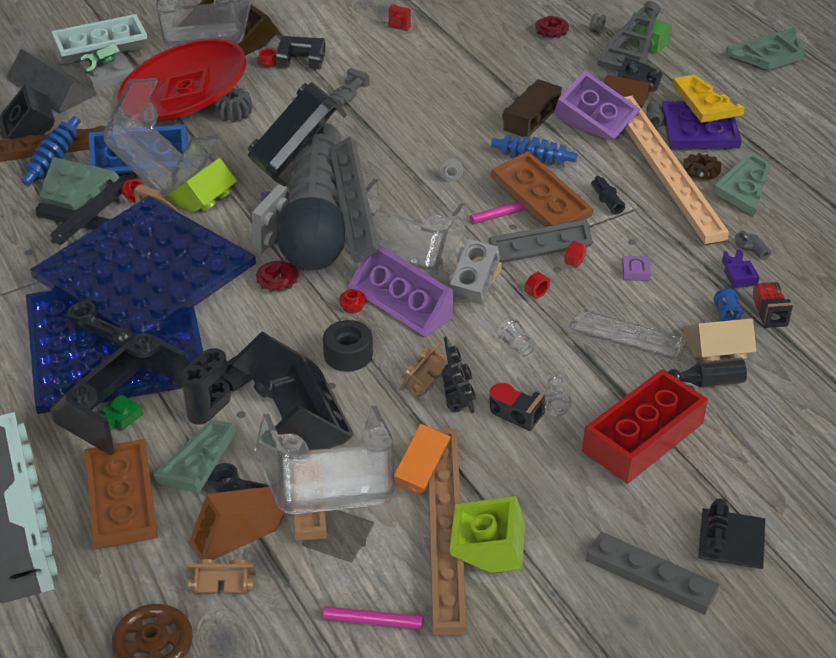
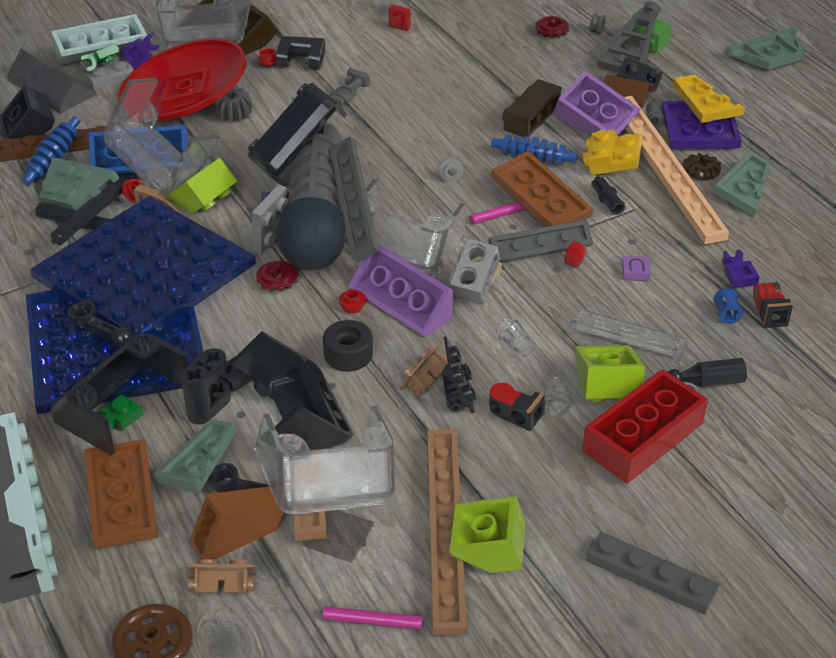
(139, 51): none -> dark purple plate
(421, 459): orange hinge -> none
(537, 285): red tile -> none
(608, 371): none -> lime slope
(612, 153): none -> yellow plate
(721, 338): tan slope -> none
(731, 536): black hinge -> none
(752, 243): dark grey arm -> none

